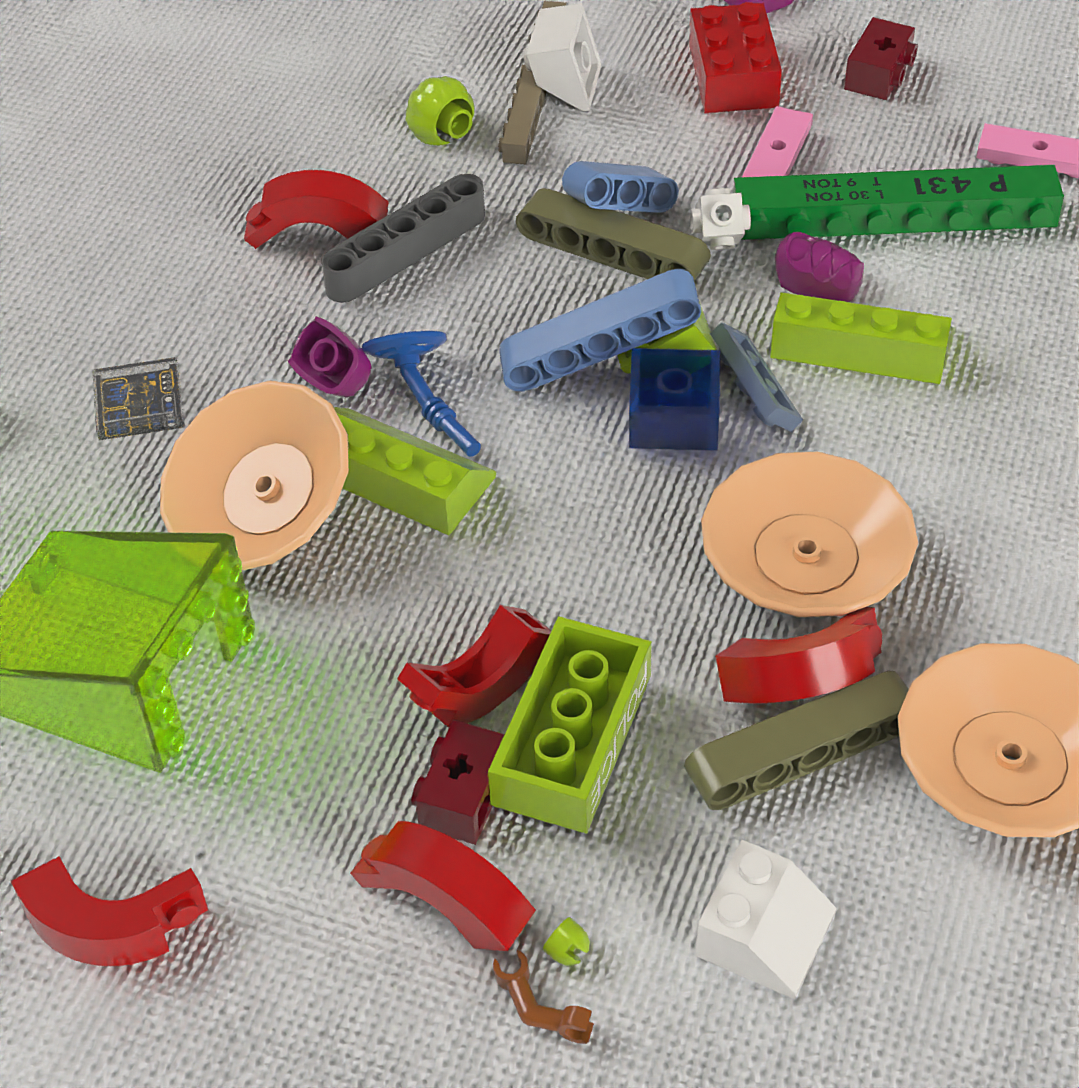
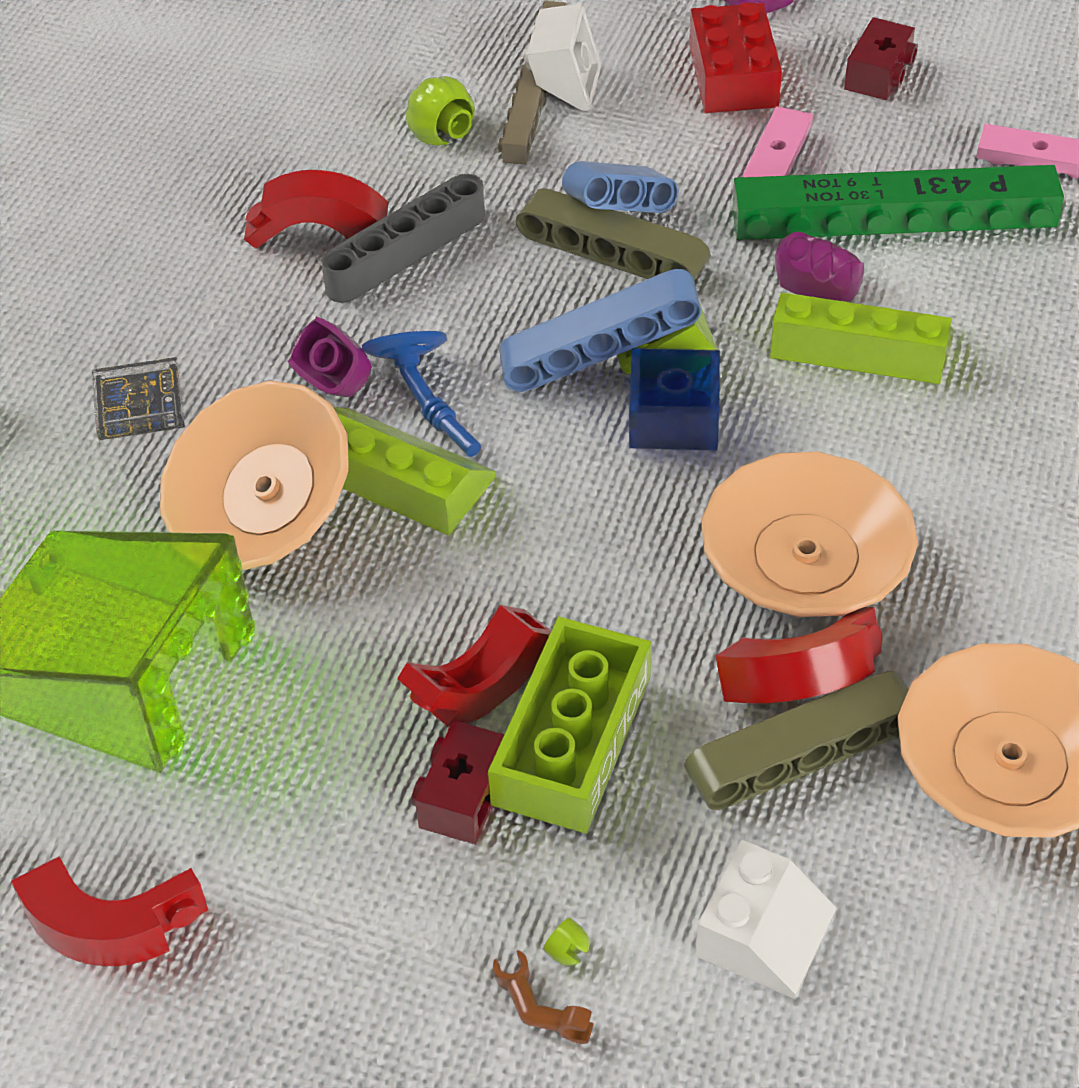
(449, 878): red arch -> none
(717, 233): white brick -> none
(755, 378): sand blue plate -> none

